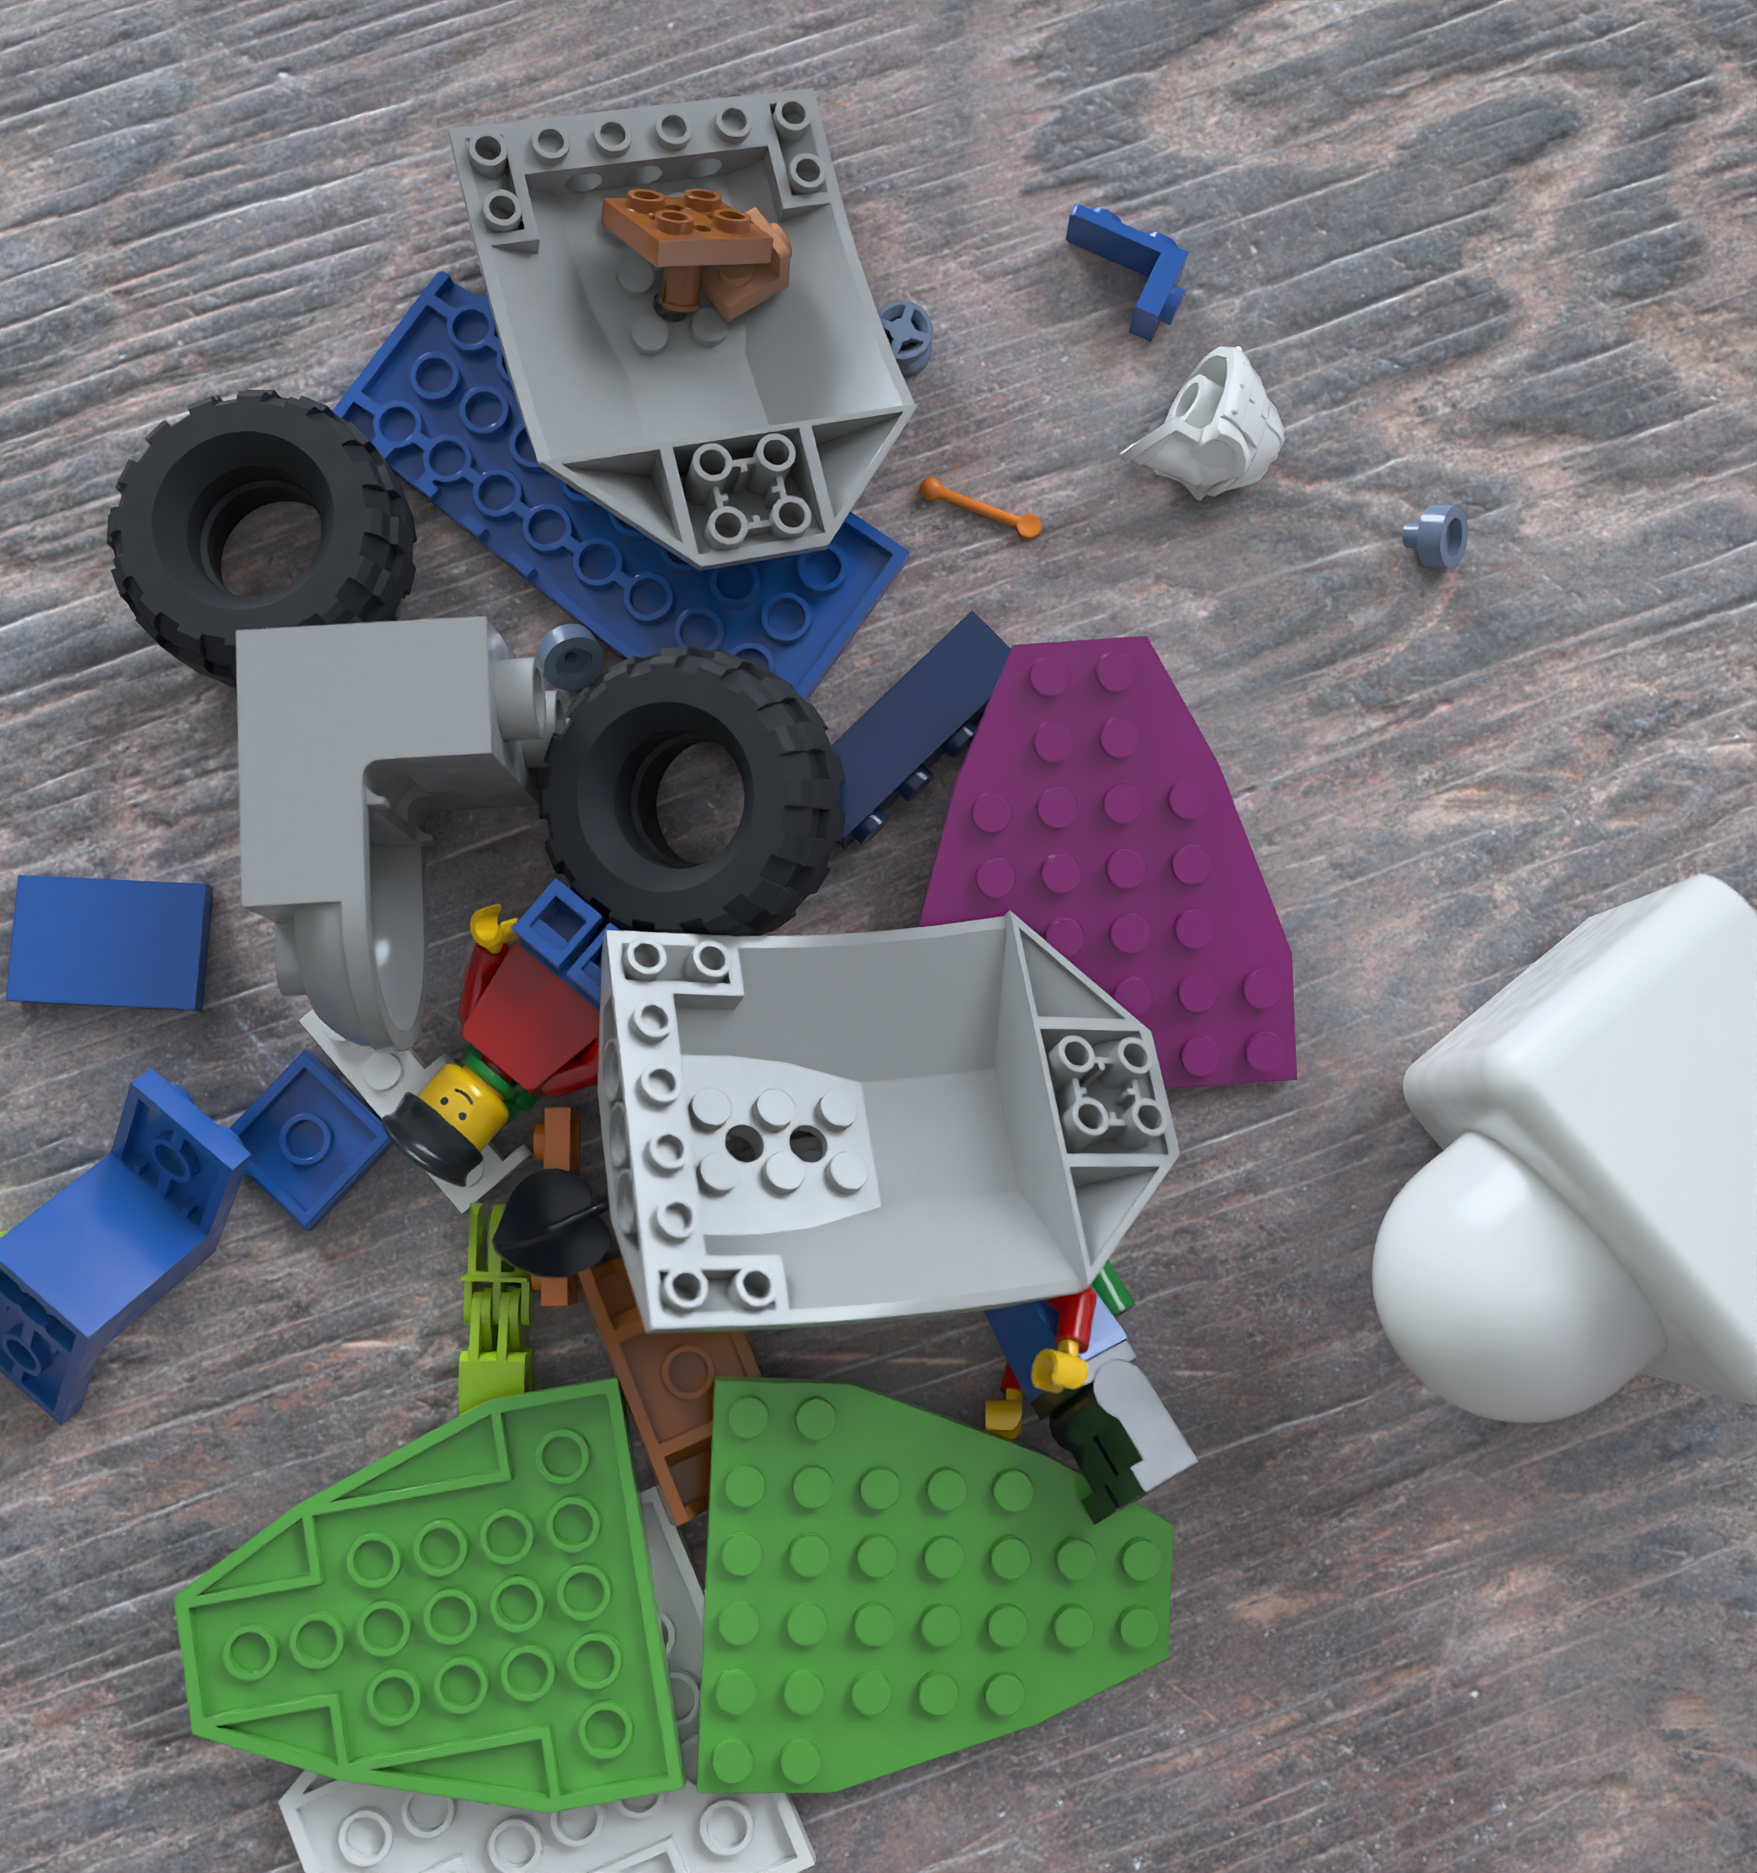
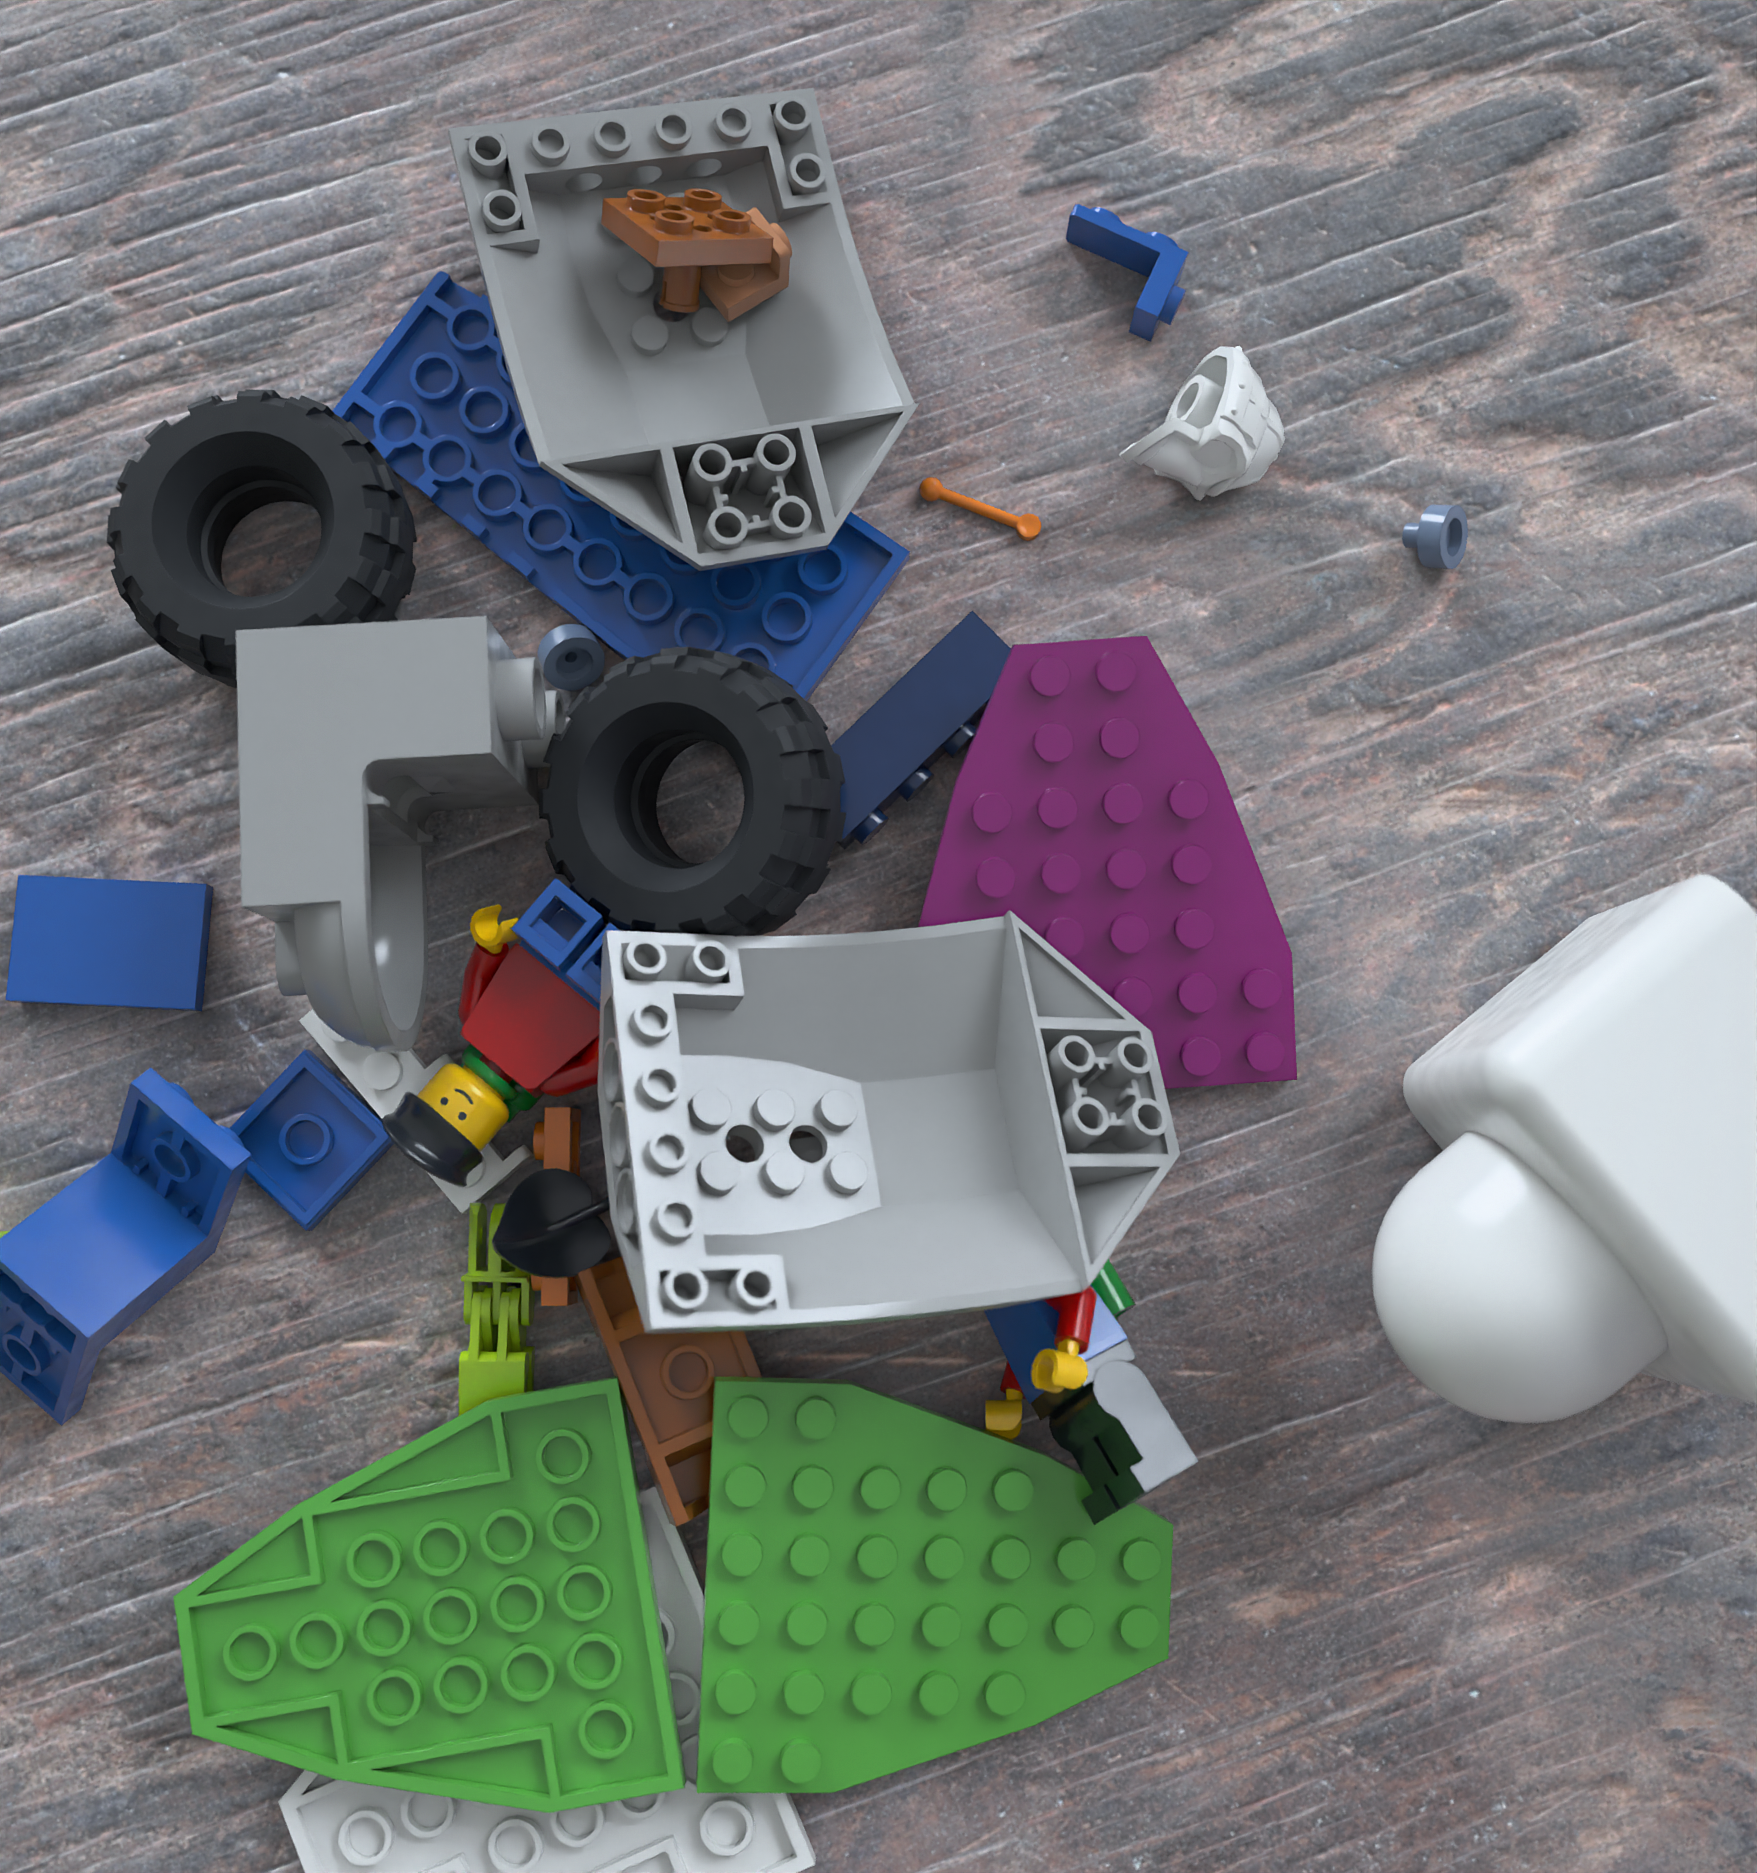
(904, 324): sand blue wheel -> none

